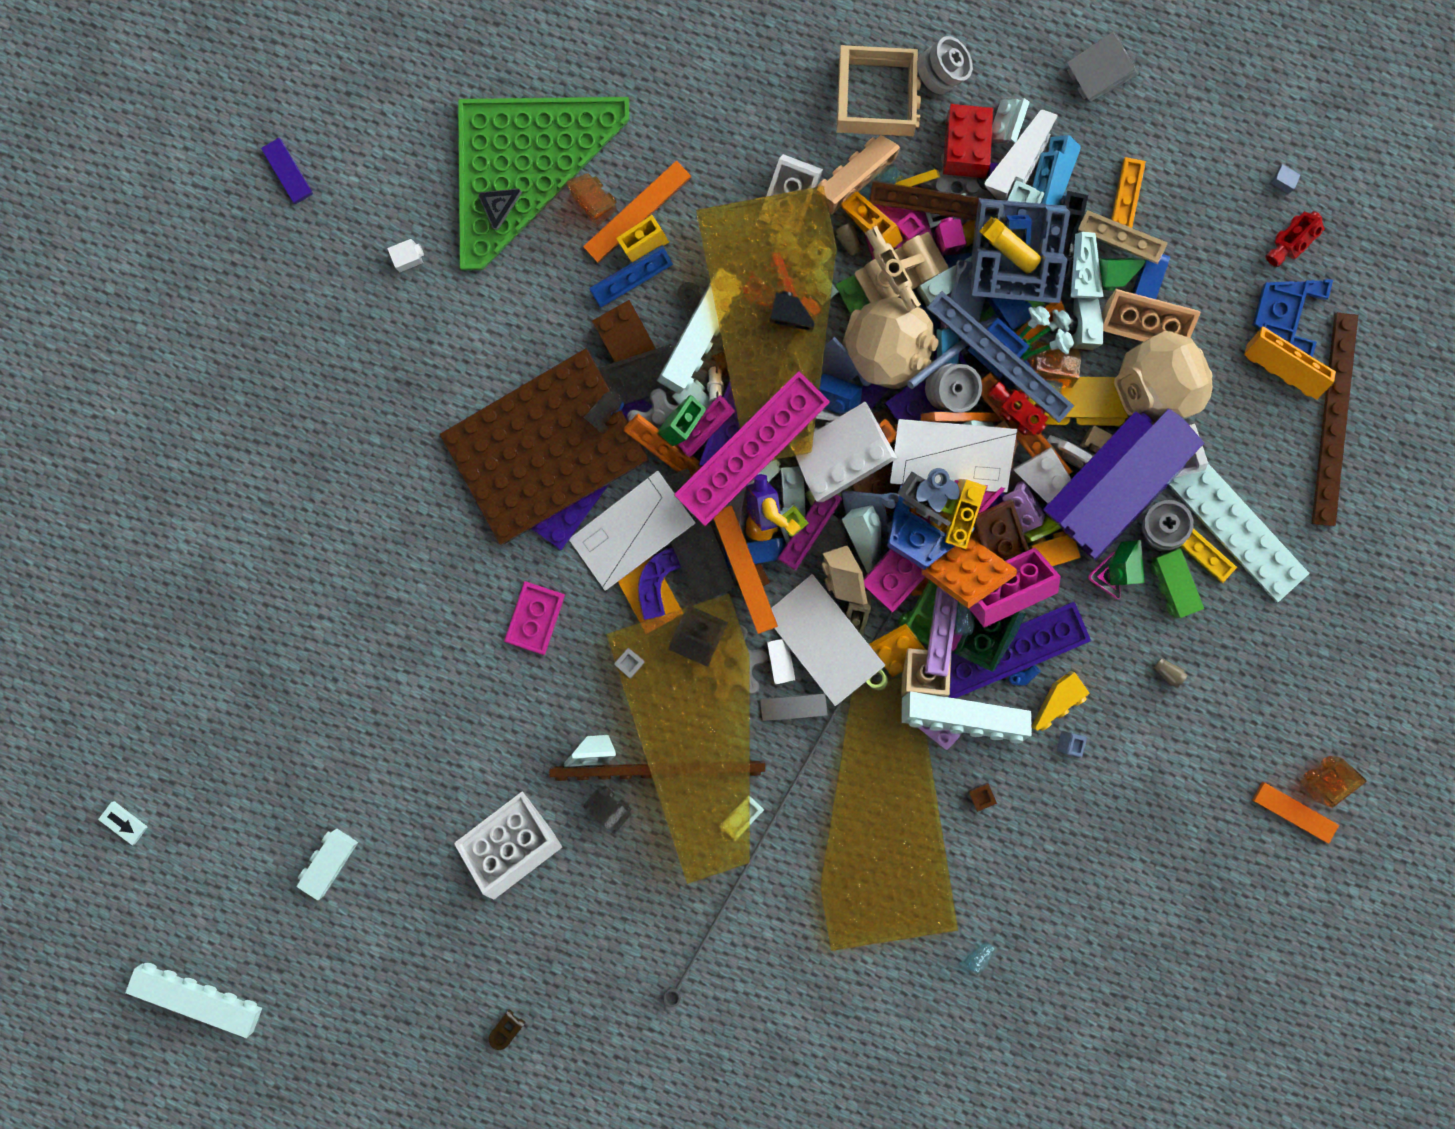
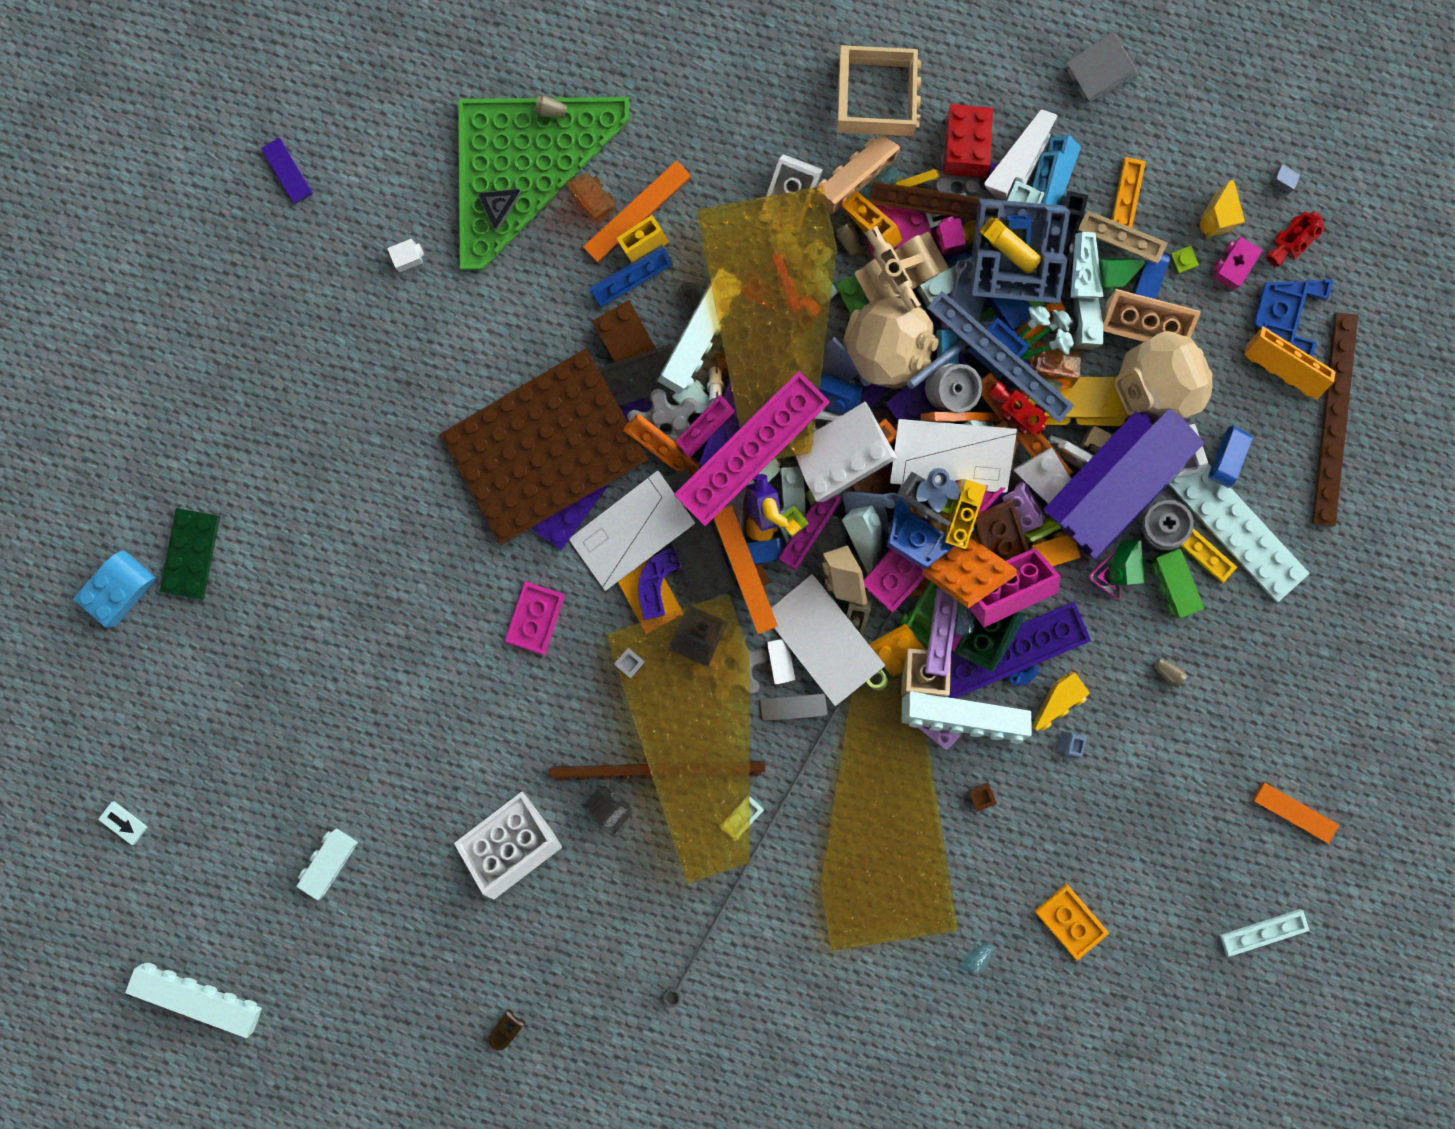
(115, 589): none -> dark azure brick
(190, 553): none -> dark green plate
(549, 107): none -> dark tan cone
(592, 752): light aqua slope -> none
(603, 410): clear smoke leg -> none
(682, 421): green slope -> none
(790, 312): black slope -> none
(910, 226): dark pink tile -> none
(944, 65): light grey wheel -> none
(1009, 120): light aqua plate -> none
(1071, 922): none -> light orange tile
(1184, 260): none -> lime plate
(1223, 212): none -> yellow slope
(1230, 456): none -> beam
(1246, 256): none -> dark pink brick
(1264, 933): none -> light aqua tile
(1332, 781): clear orange slope -> none

